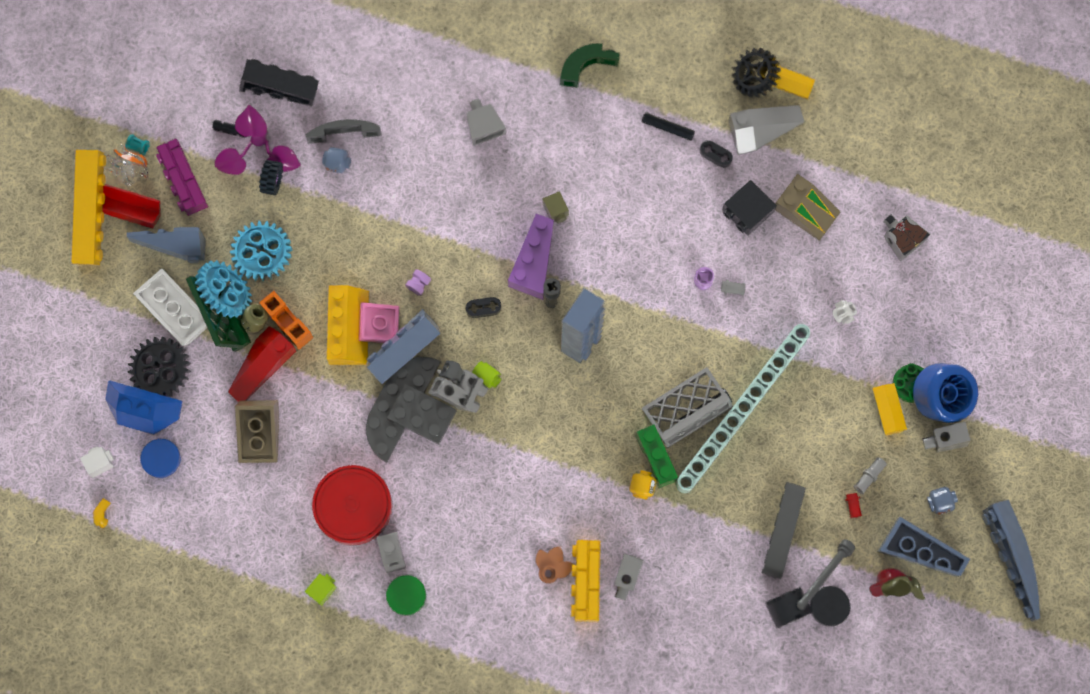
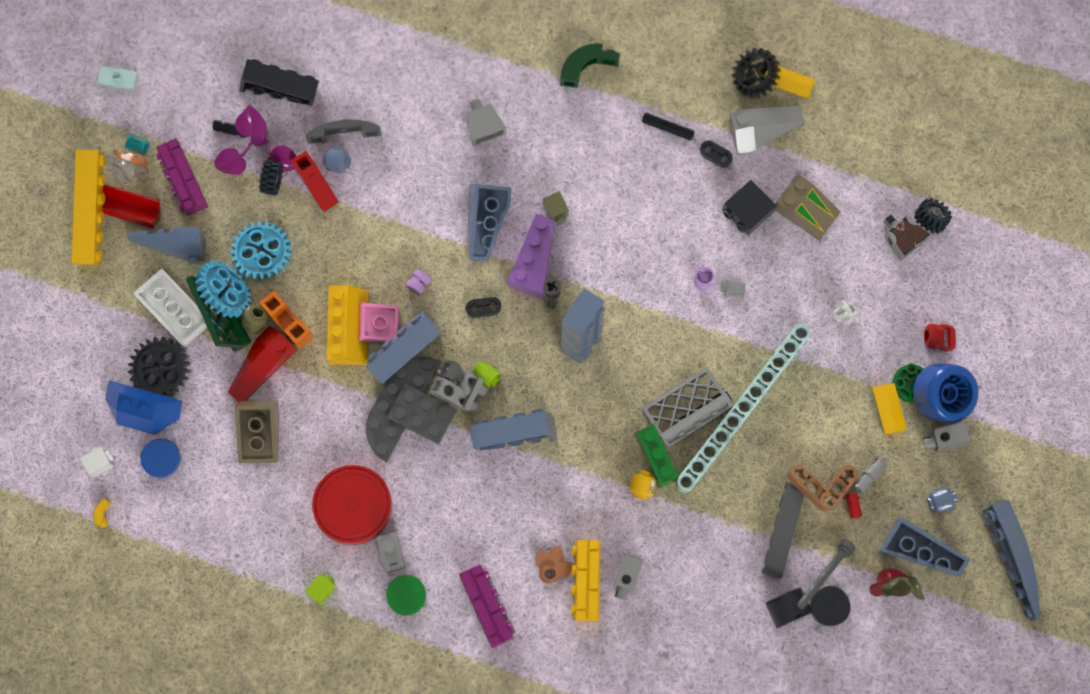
(117, 78): none -> light aqua plate
(314, 181): none -> red slope
(485, 217): none -> sand blue wedge
(486, 606): none -> magenta brick
(513, 430): none -> sand blue wedge
(822, 492): none -> medium nougat beam
(933, 215): none -> black wheel
(935, 337): none -> red piece

